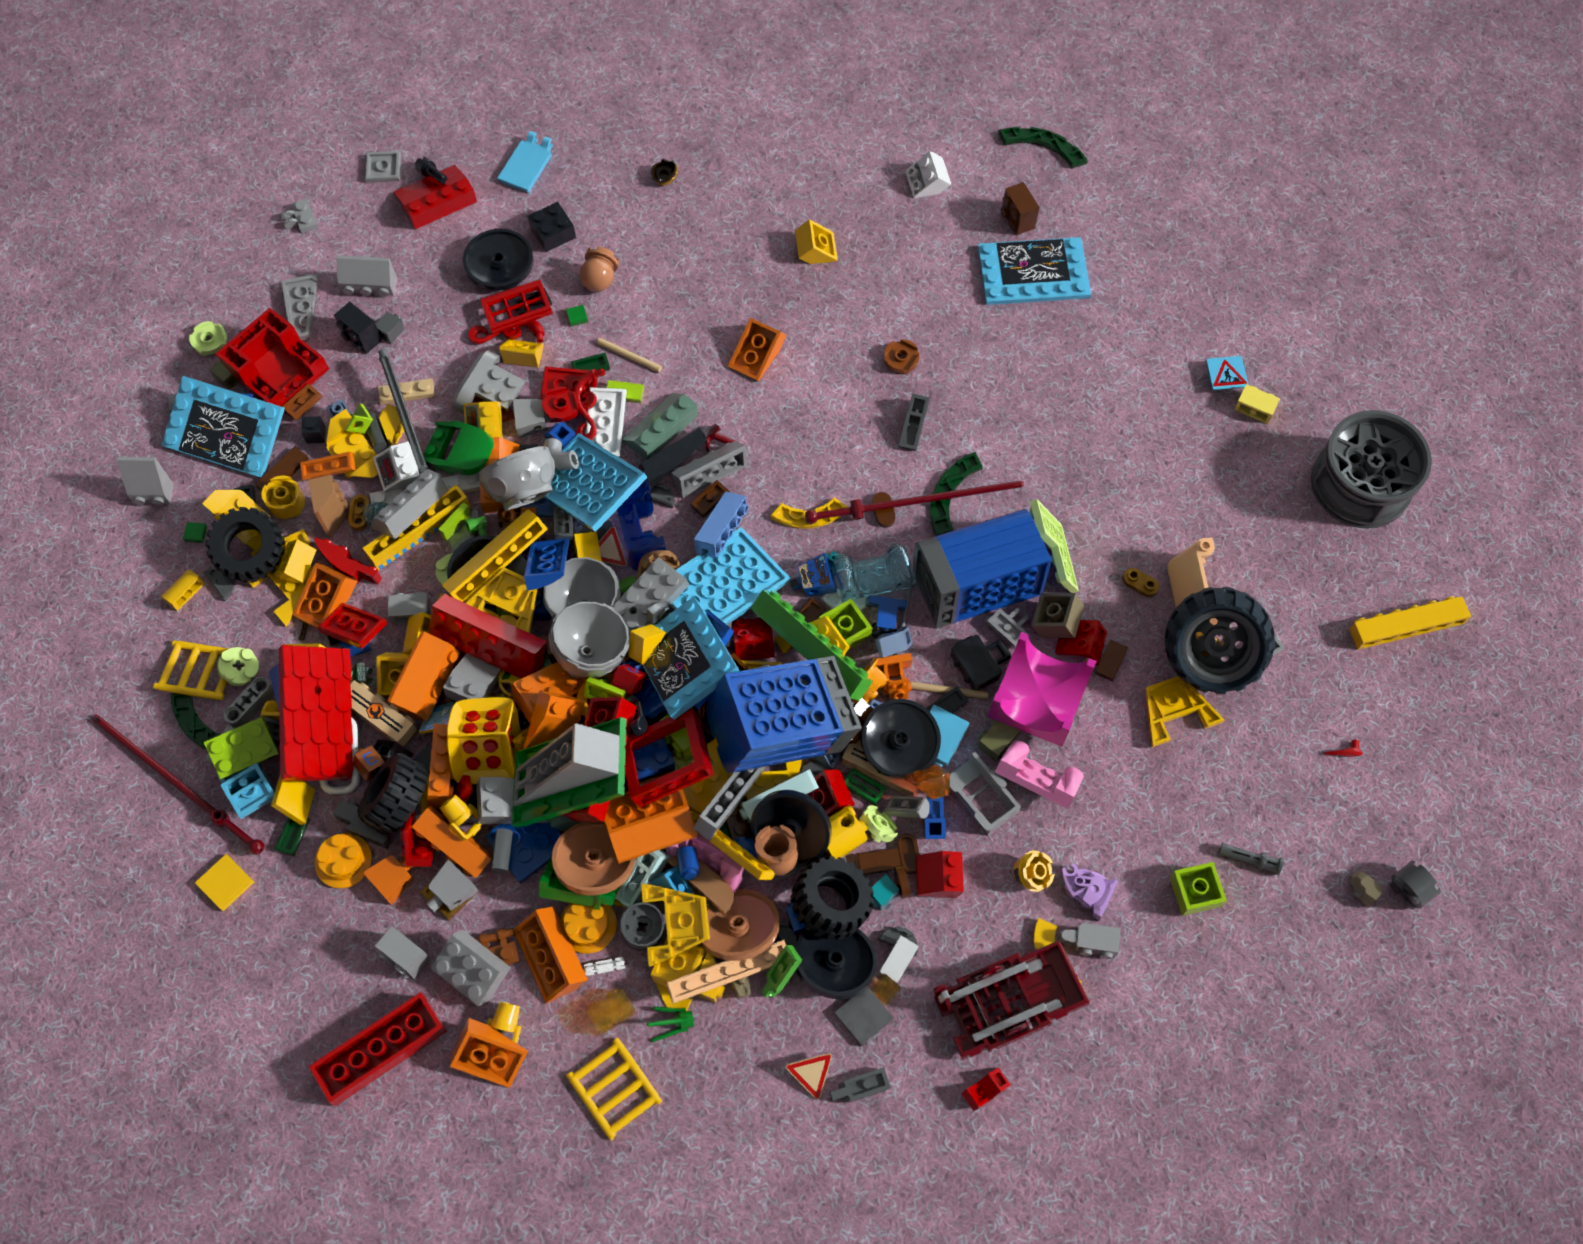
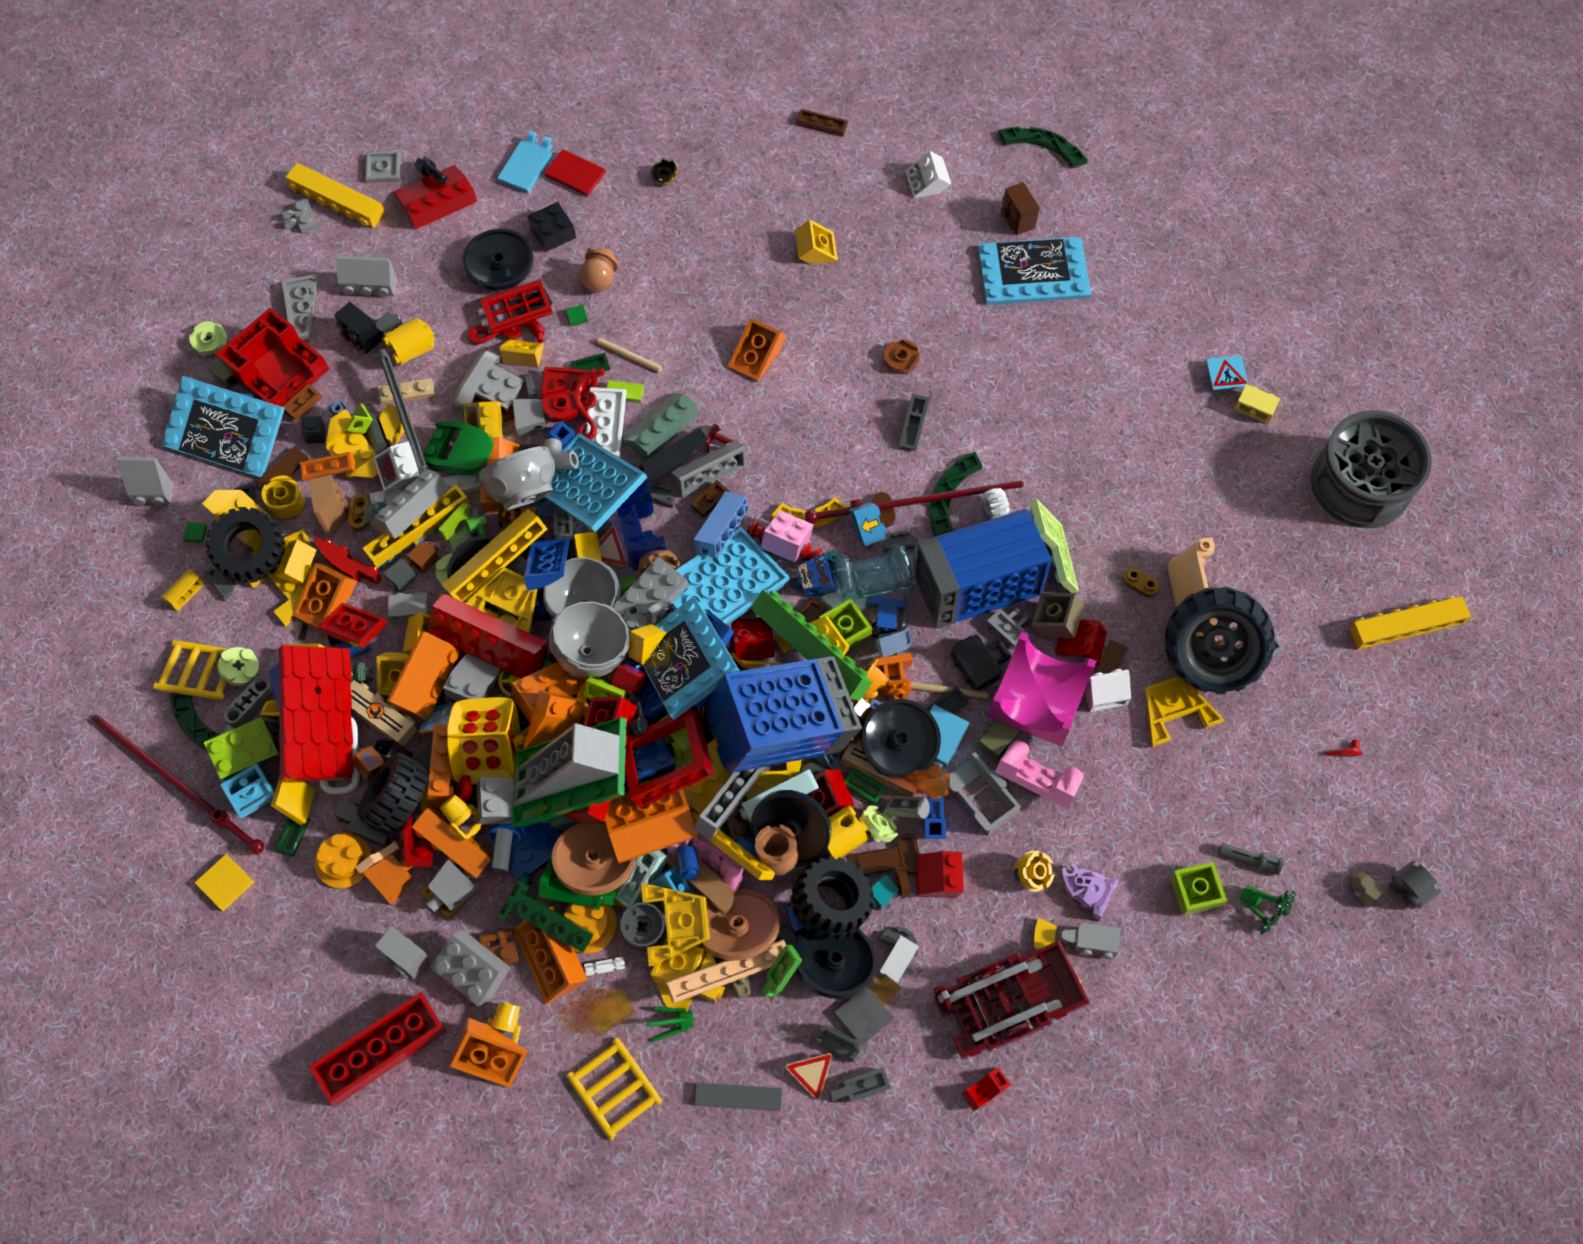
(335, 195): none -> yellow brick
(392, 849): none -> light nougat tile
(400, 576): none -> dark grey brick
(409, 341): none -> yellow cylinder
(423, 556): none -> dark orange brick
(530, 386): none -> dark grey tile
(543, 916): none -> dark green bracket
(575, 172): none -> red tile
(738, 1096): none -> dark grey tile
(786, 537): none -> bright pink brick
(821, 122): none -> reddish brown tile
(839, 1043): none -> dark grey hinge
(867, 523): none -> dark azure brick
(902, 538): none -> dark grey tile
(995, 503): none -> white gear
(1108, 690): none -> white slope
(1254, 896): none -> plant

